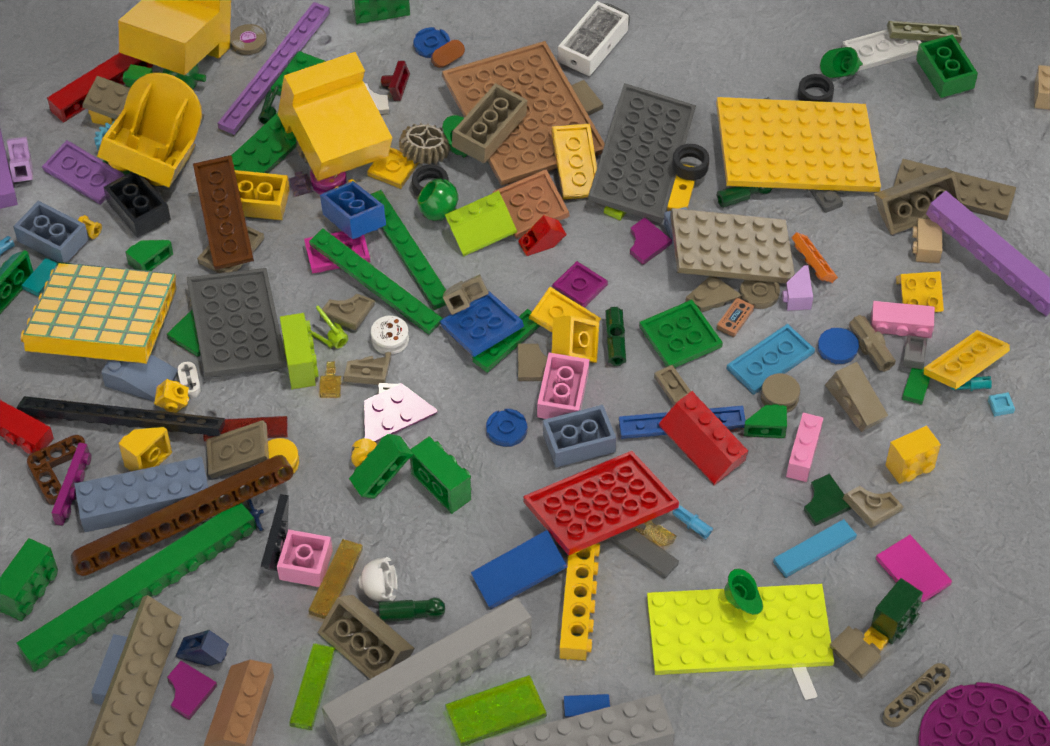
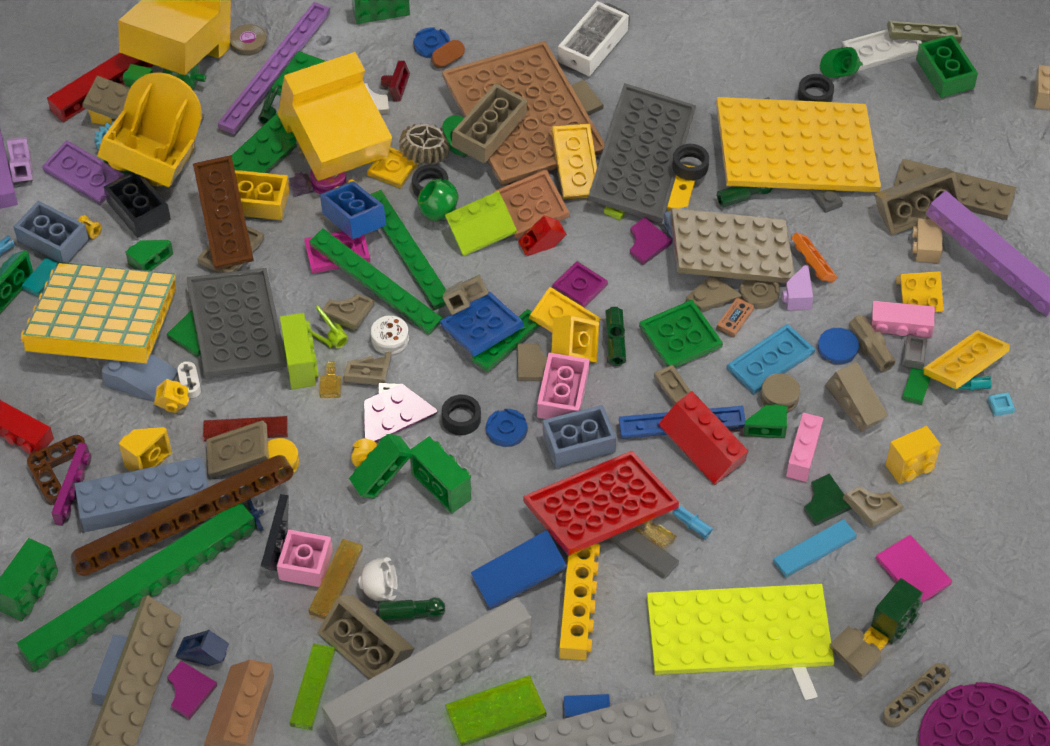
(121, 416): black plate -> none
(461, 401): none -> black tyre
(743, 592): green piece -> none

